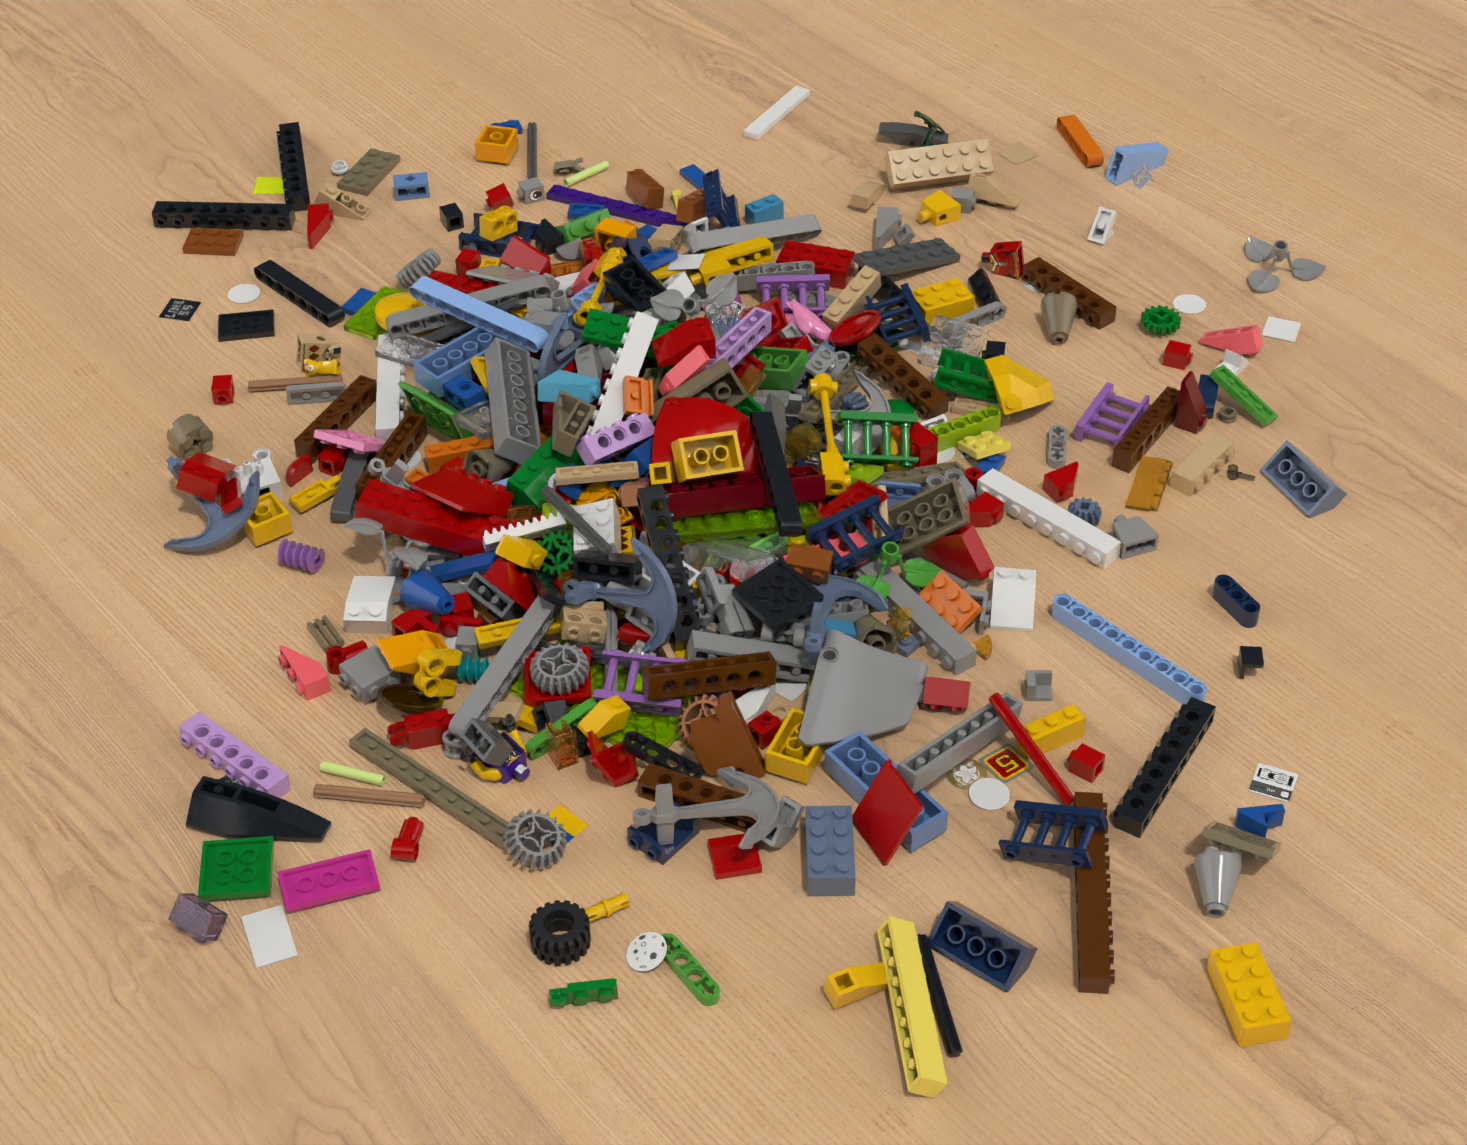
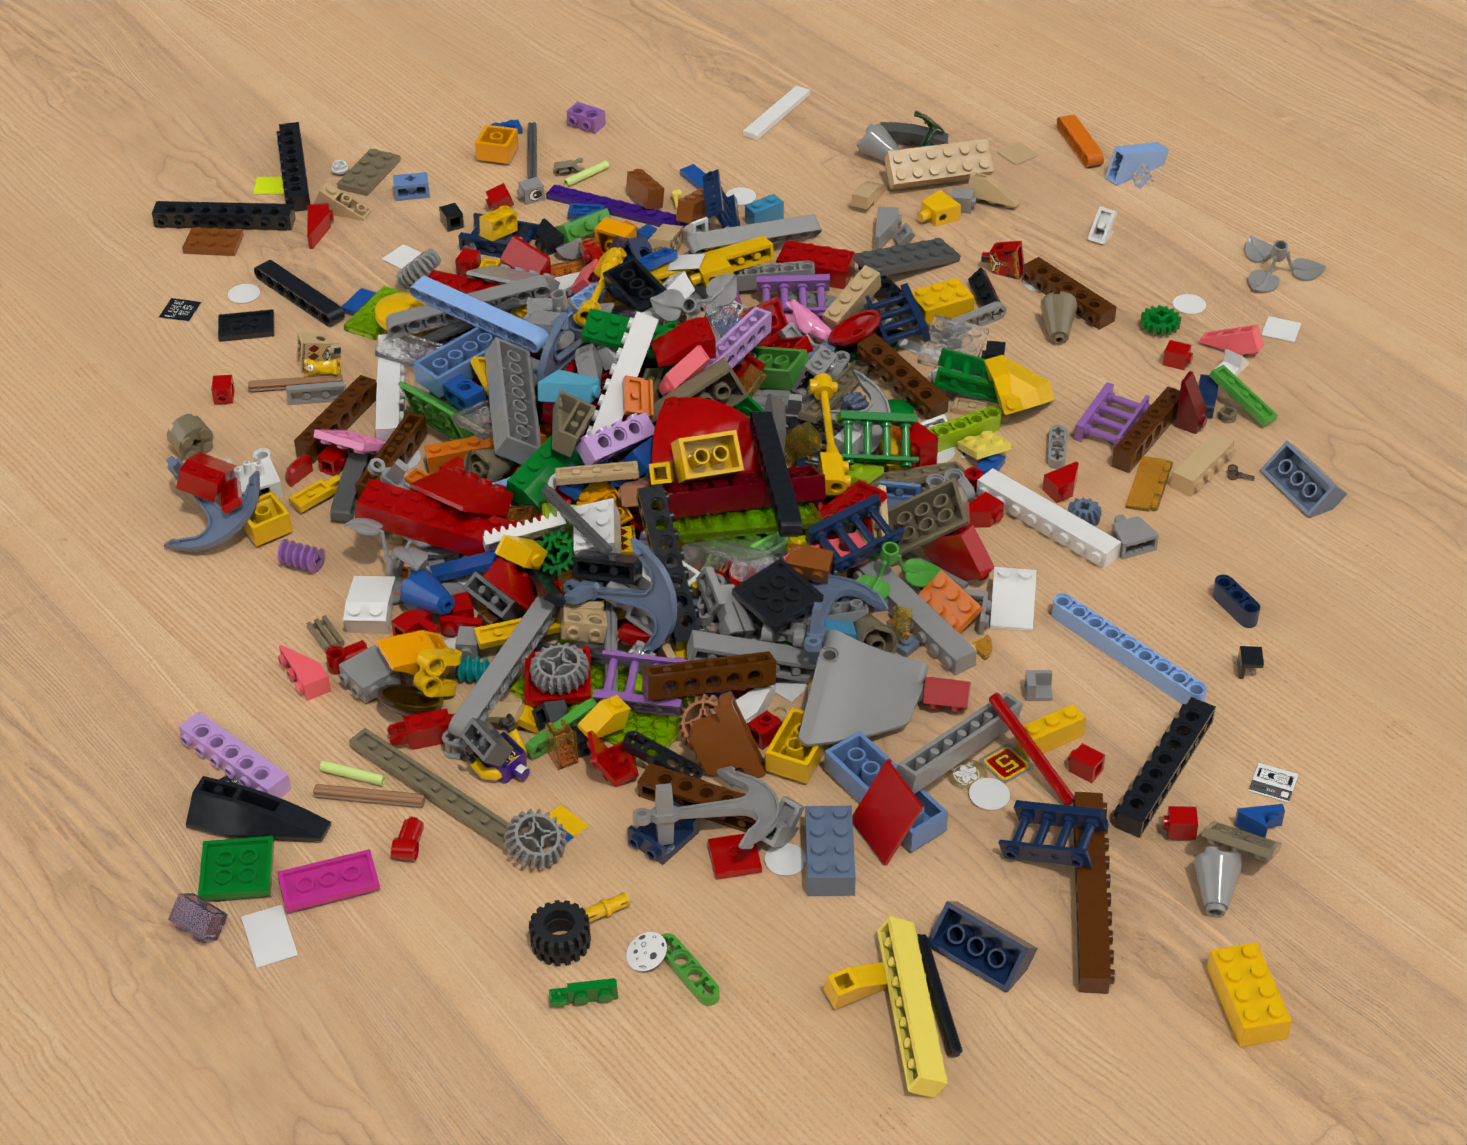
(401, 256): none -> white sticker
(586, 117): none -> medium lavender brick
(743, 195): none -> white sticker
(785, 860): none -> white sticker
(877, 142): none -> light grey cone
(1181, 822): none -> red brick

